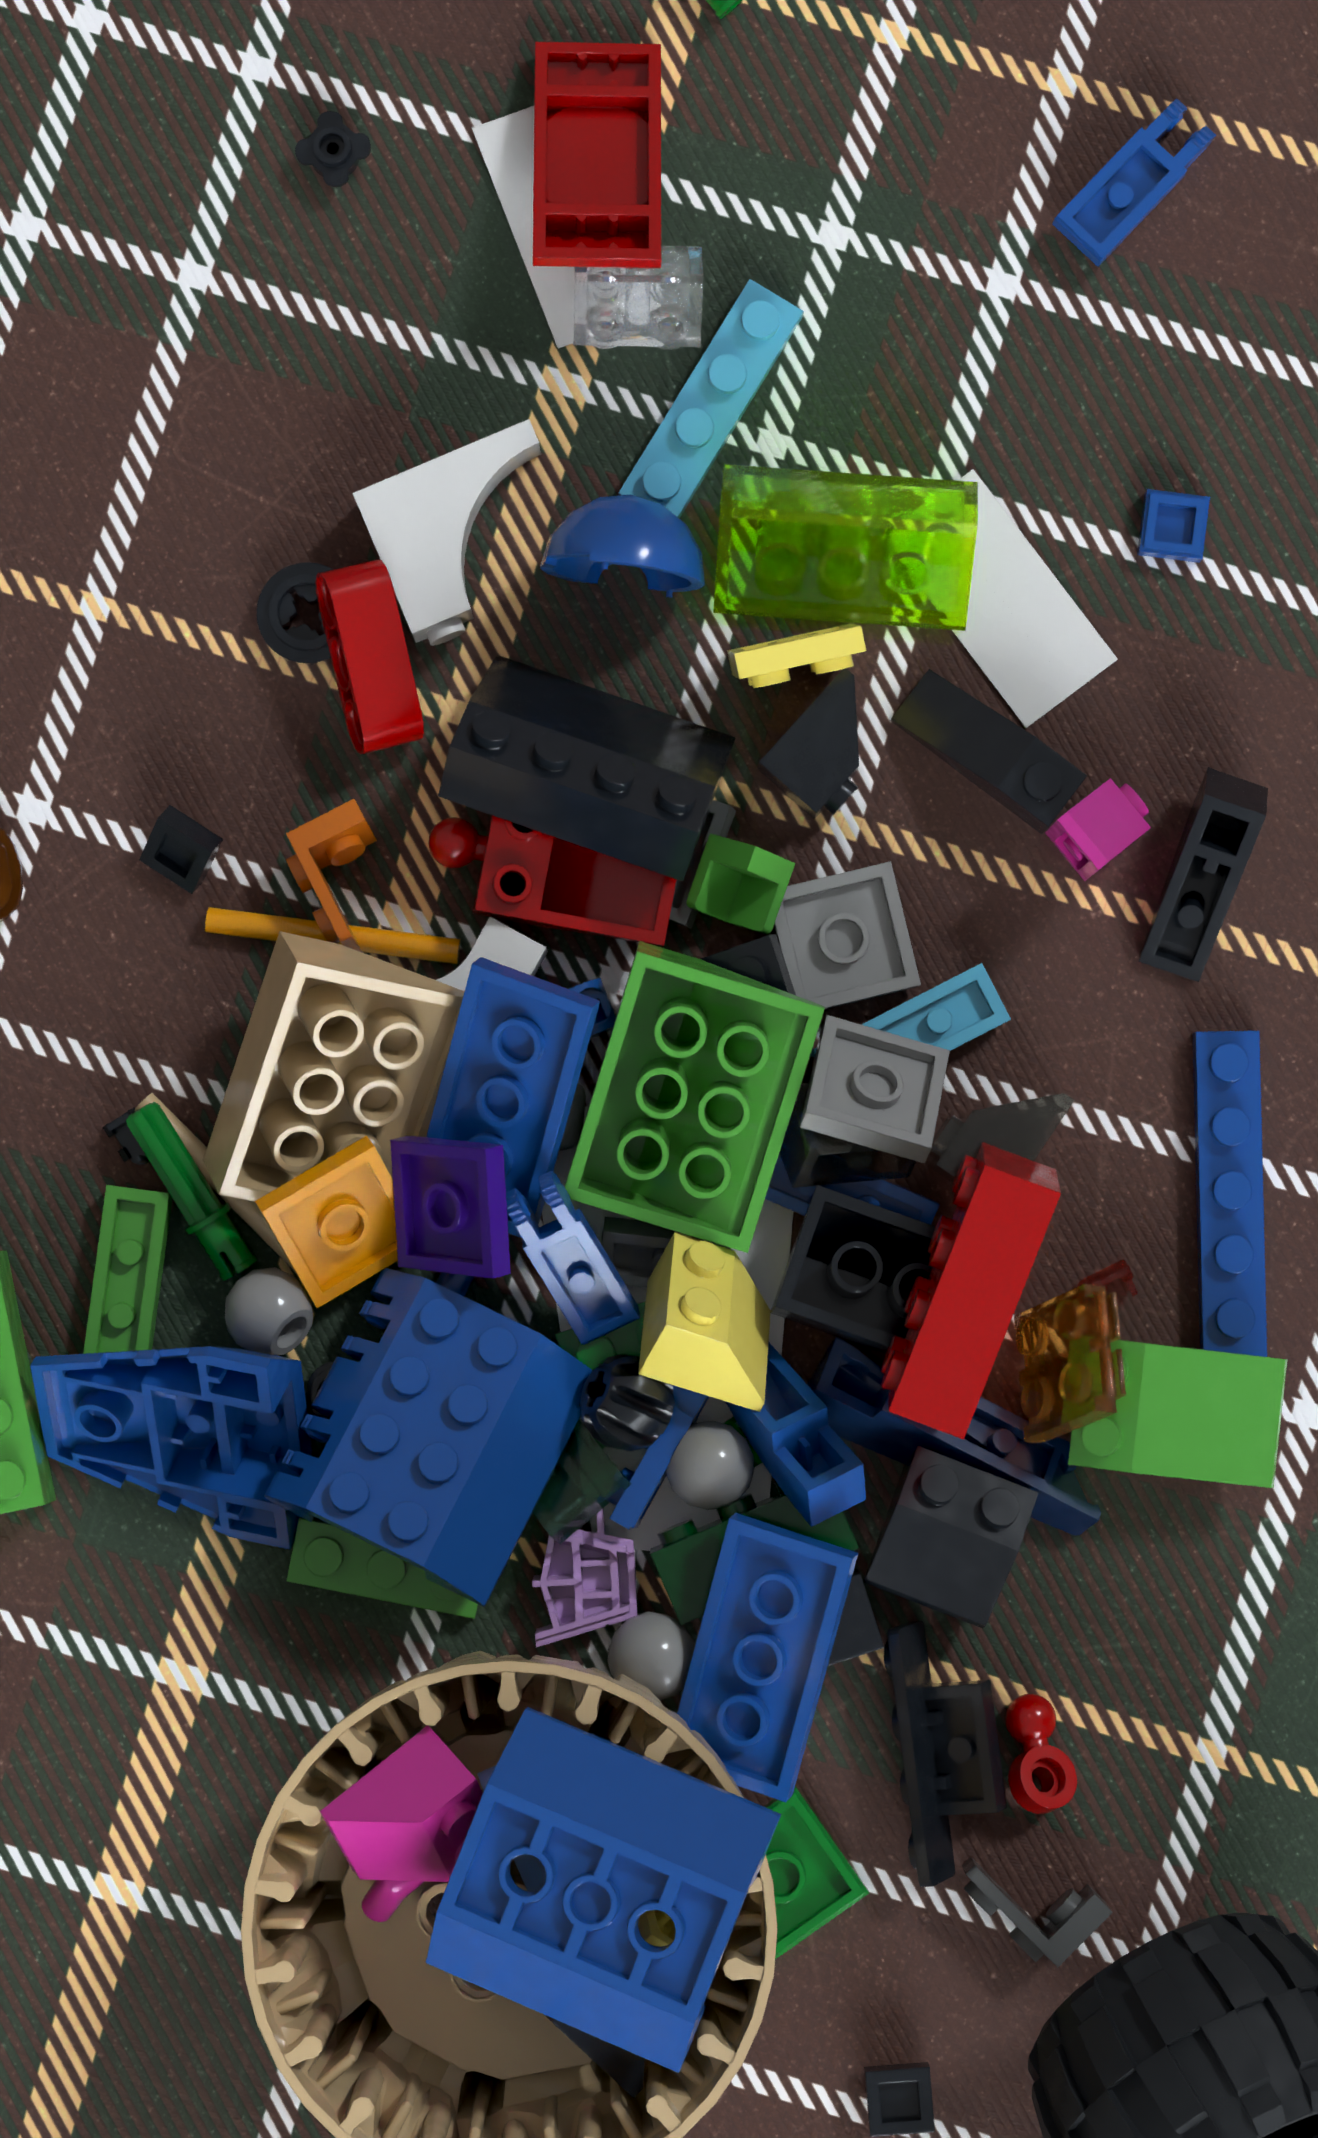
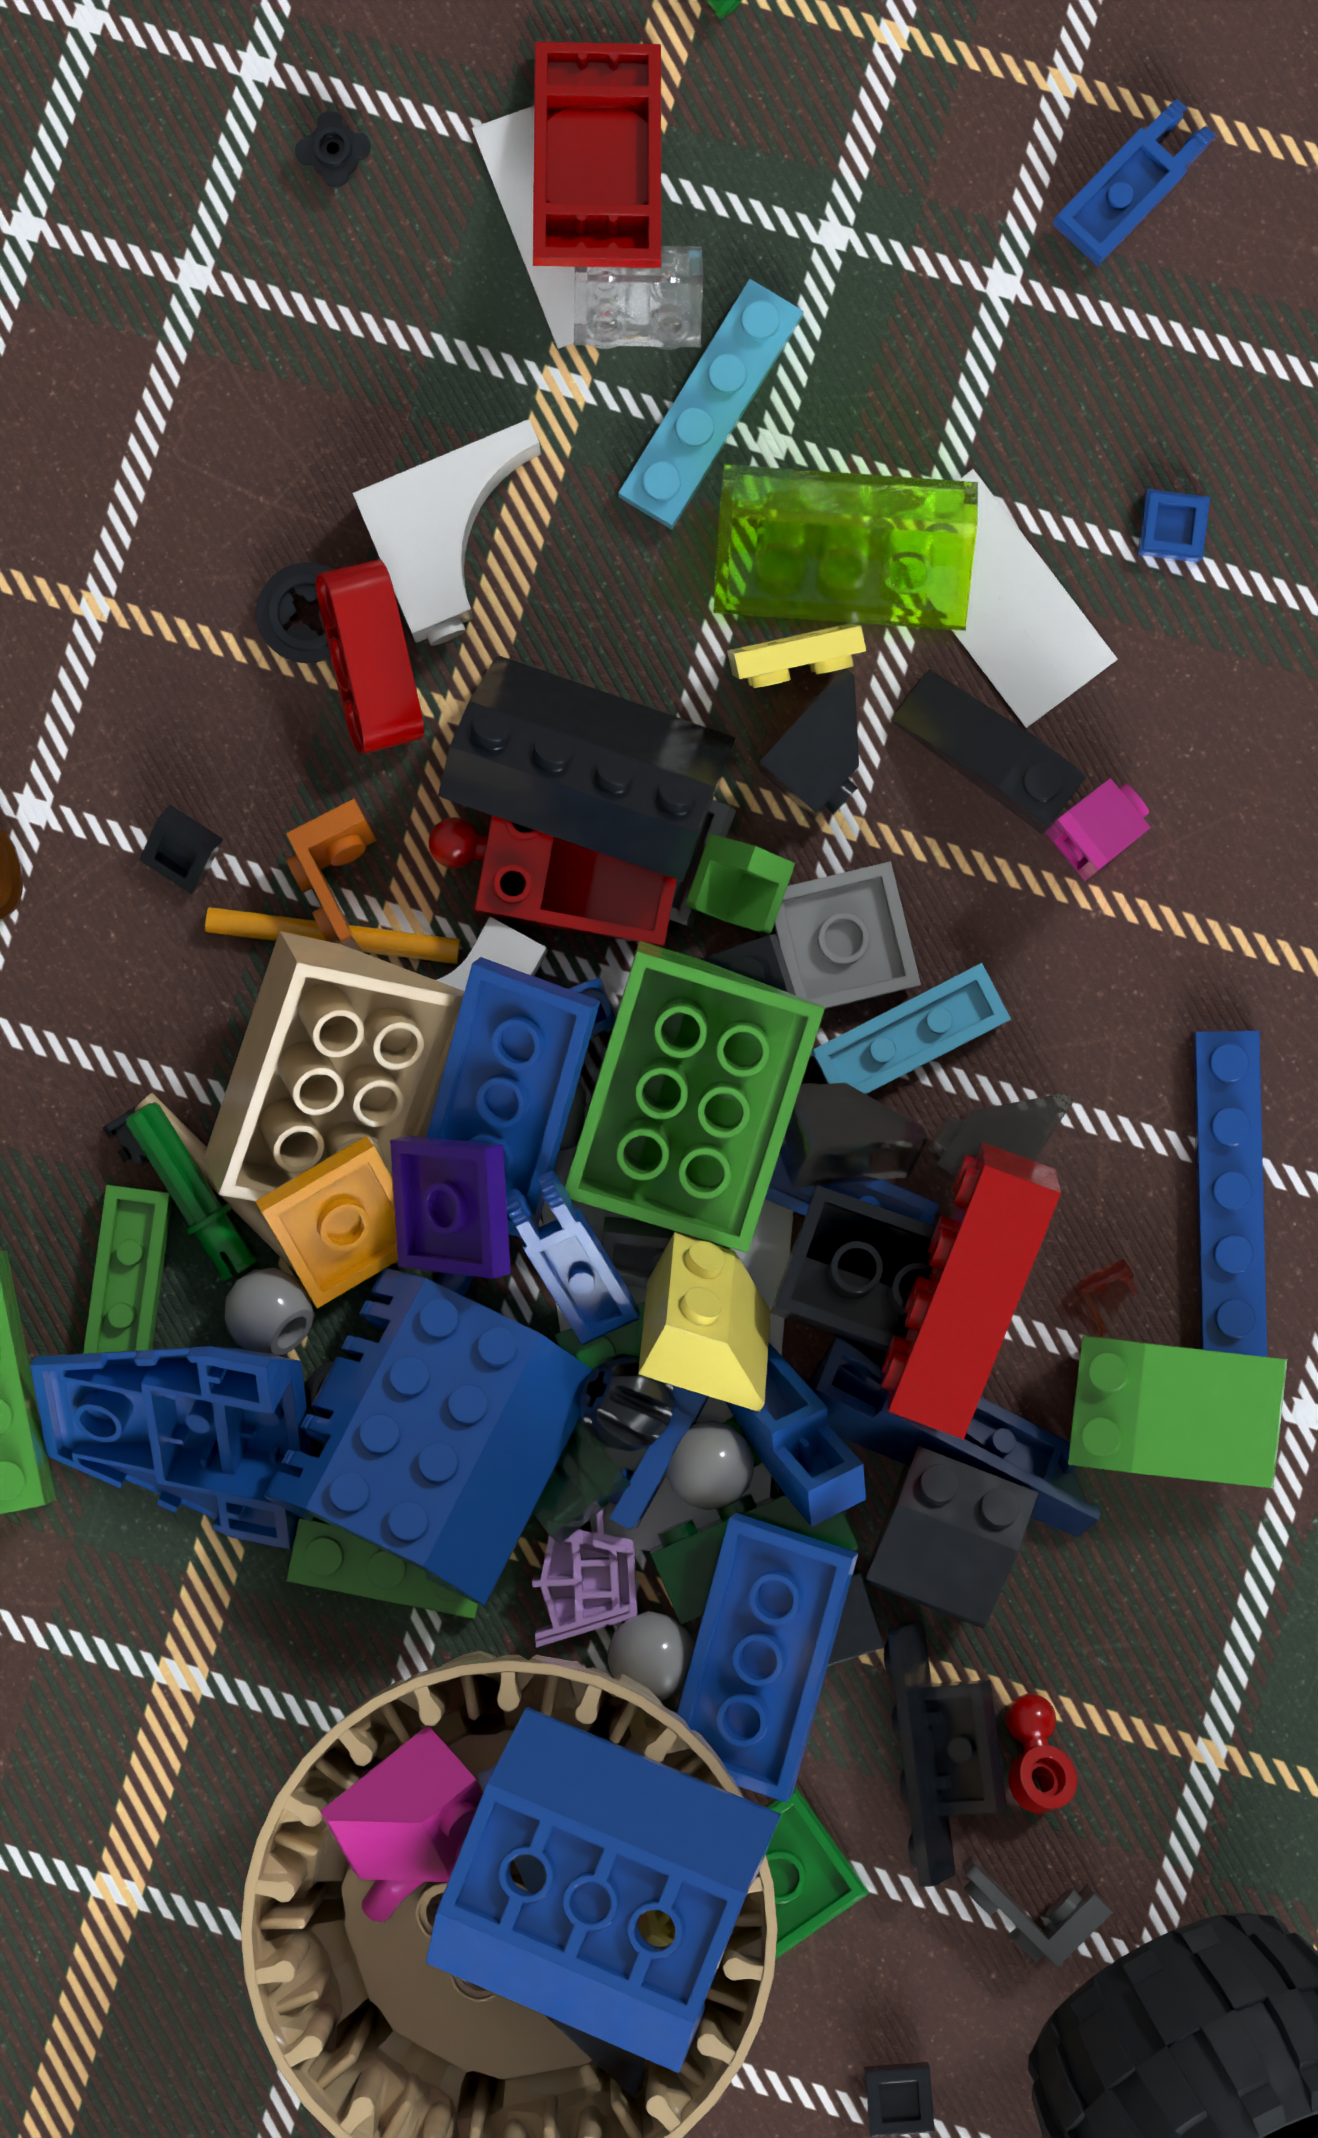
(625, 533): blue cylinder -> none
(875, 1089): light grey plate -> none
(1069, 1362): clear orange plate -> none
(1204, 873): black slope -> none

